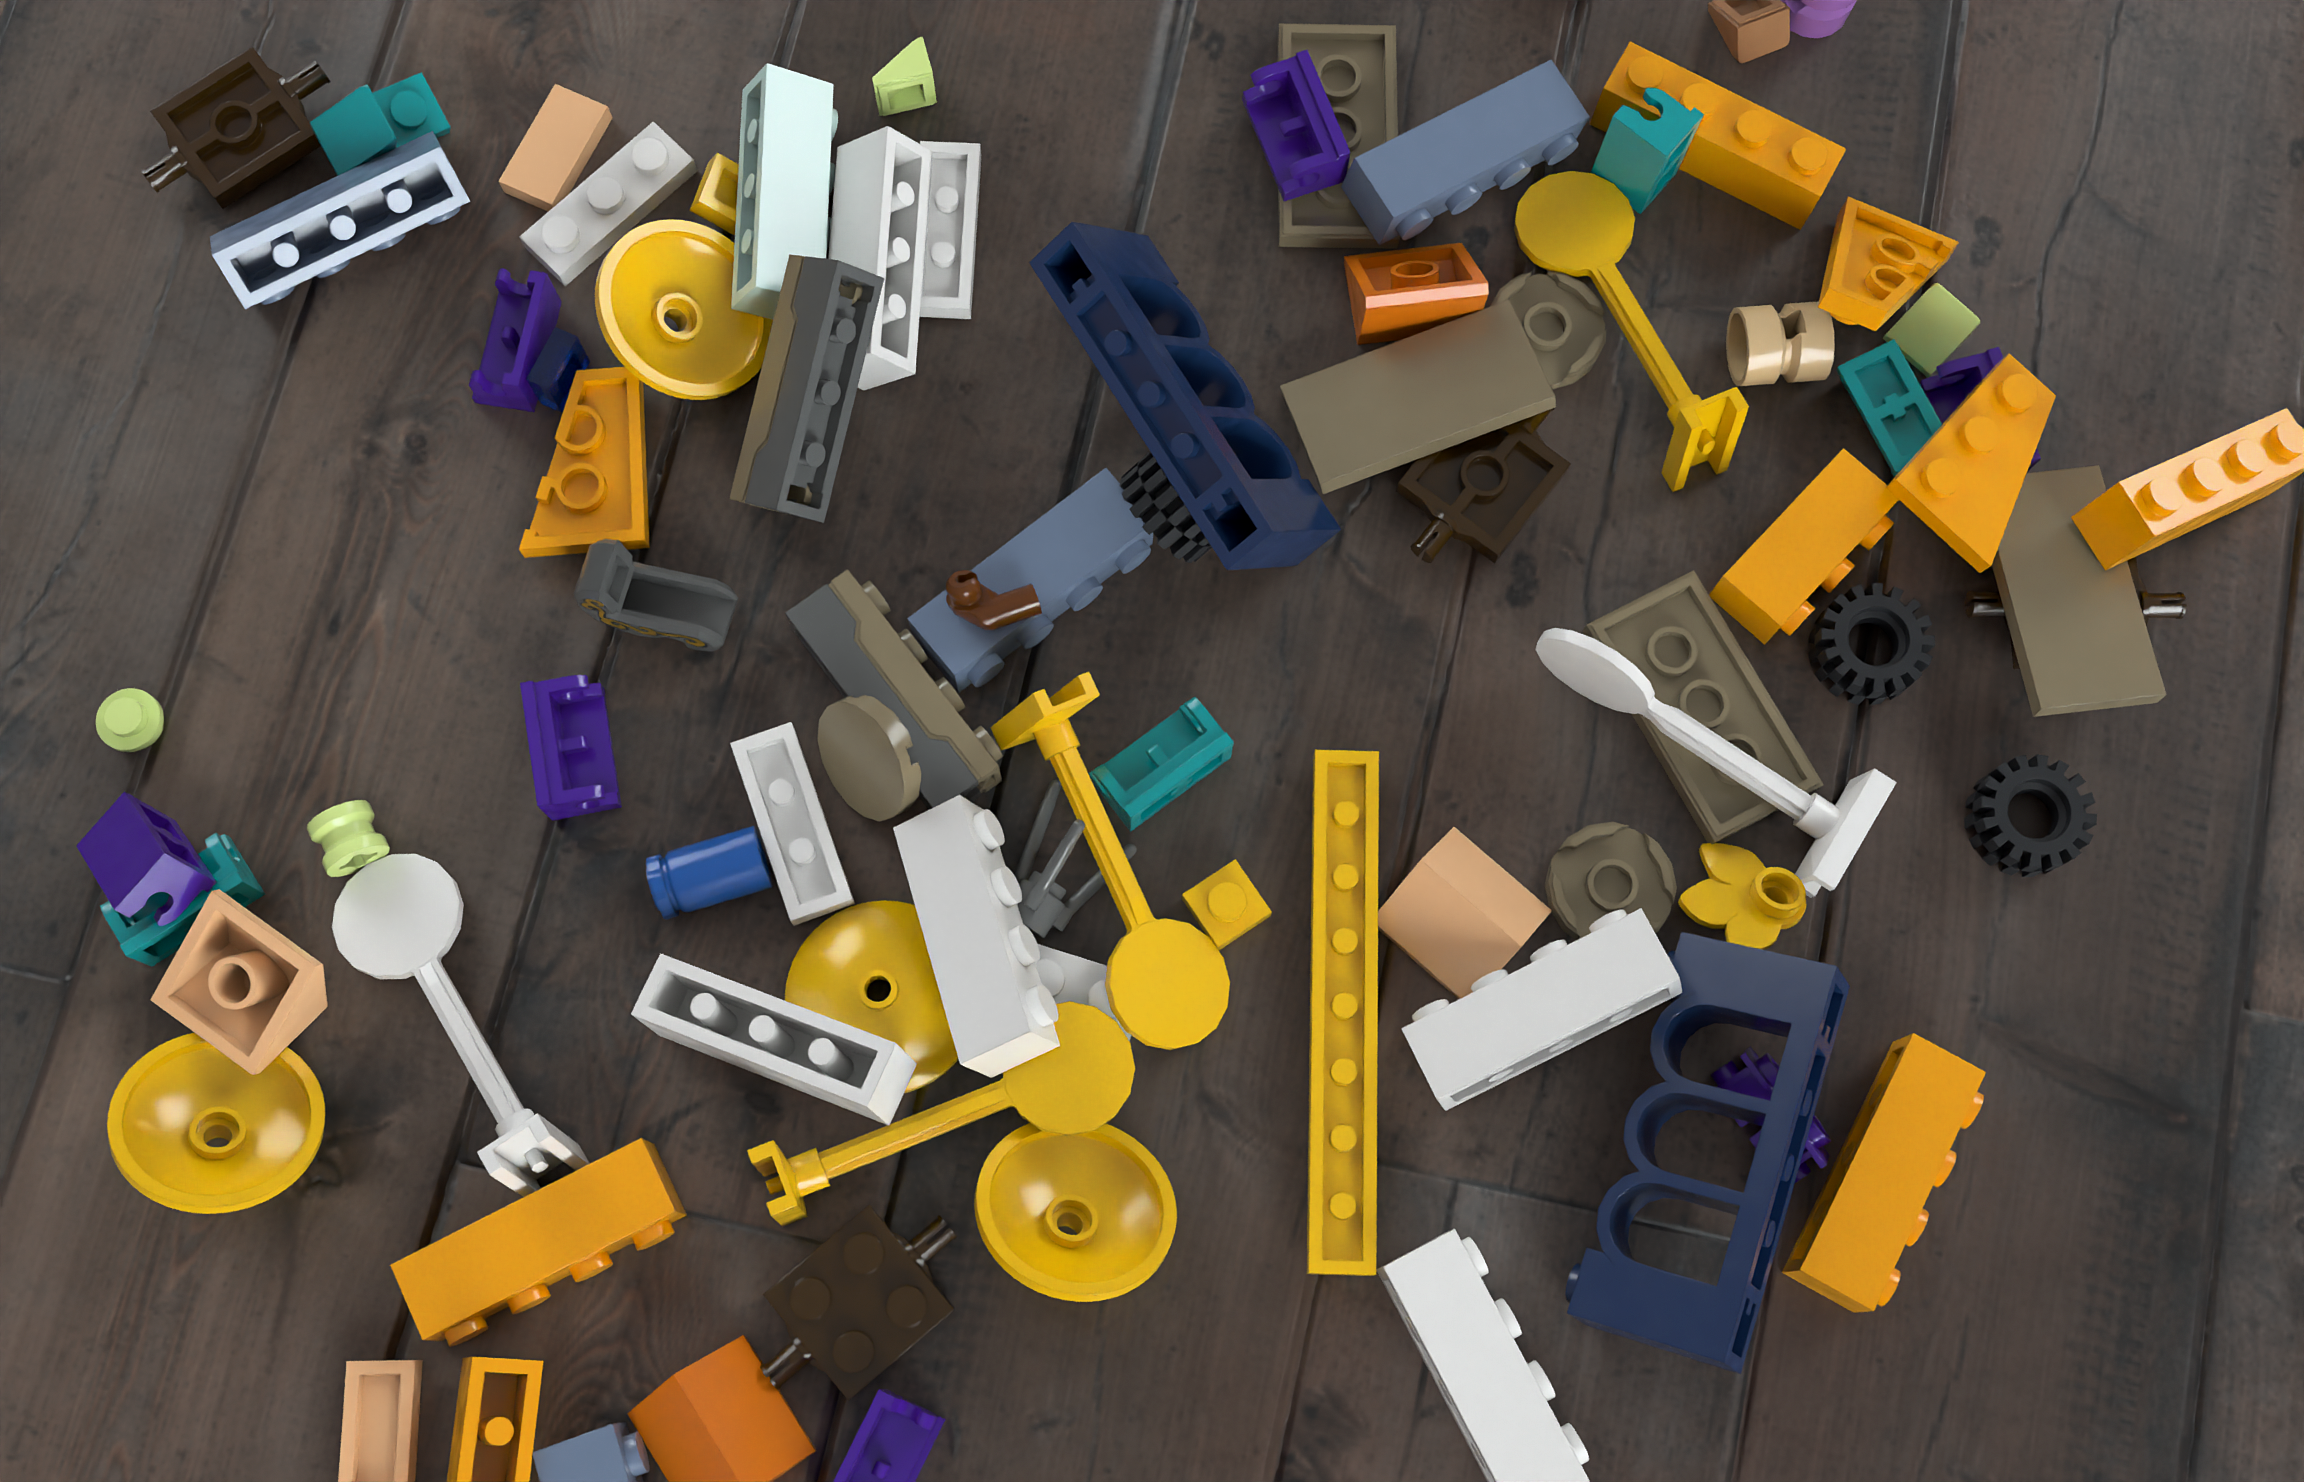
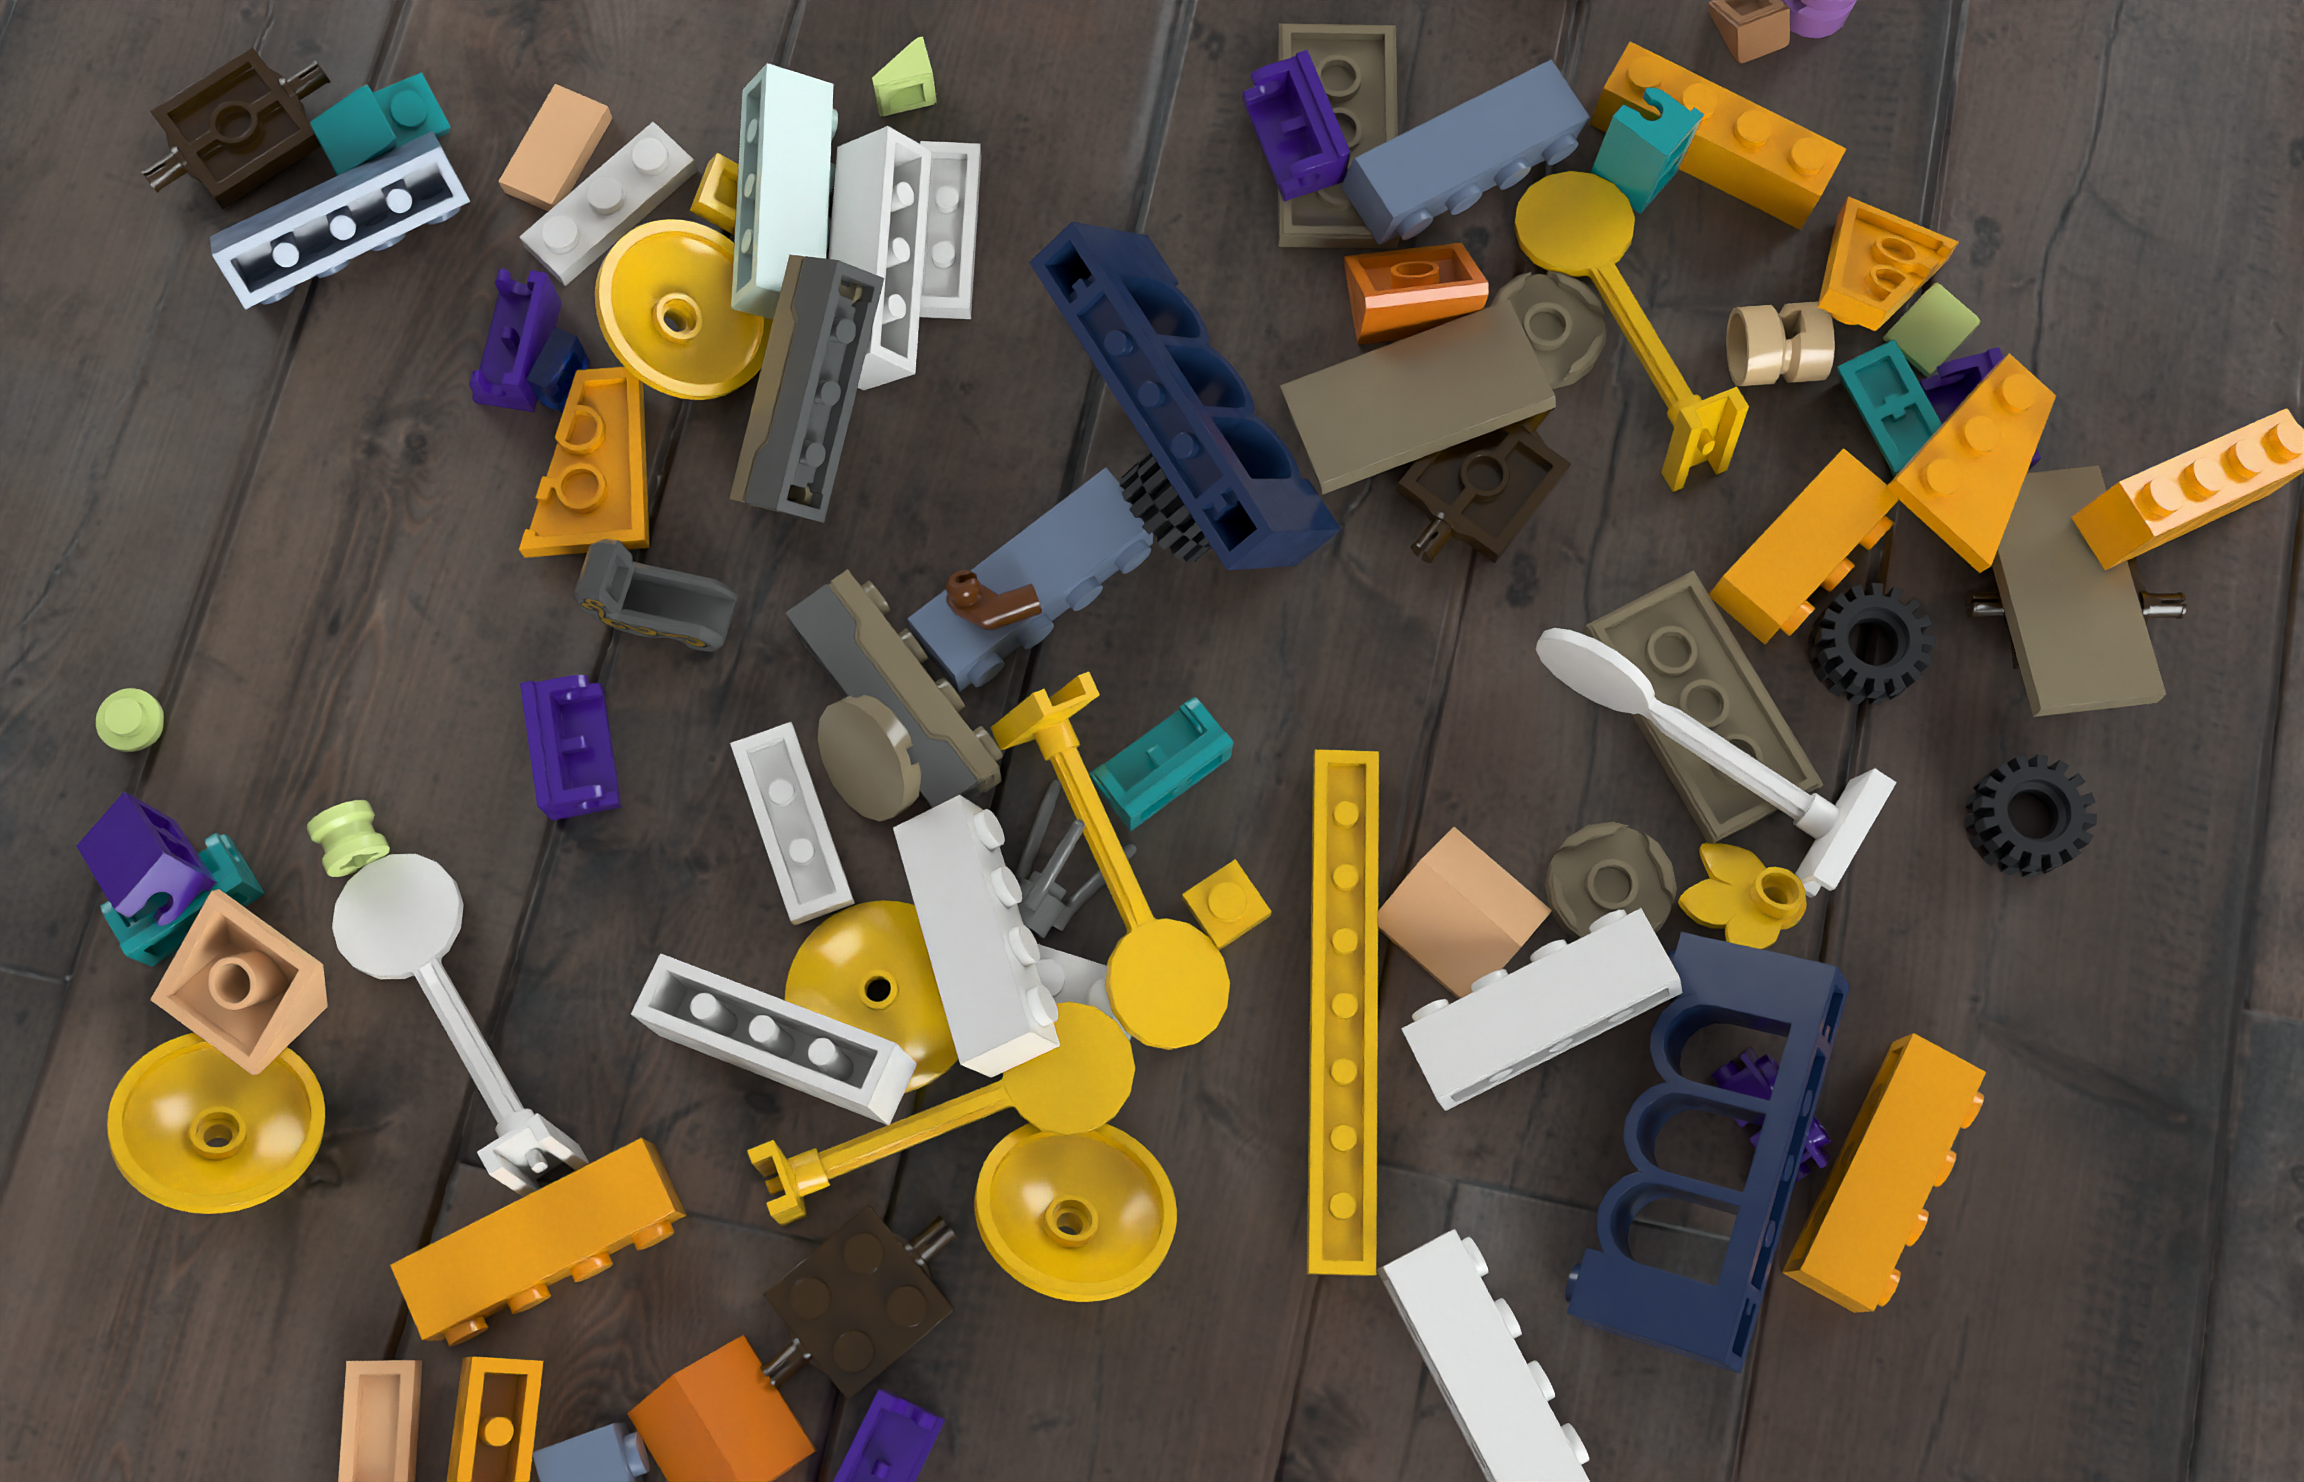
(708, 872): blue piece -> none

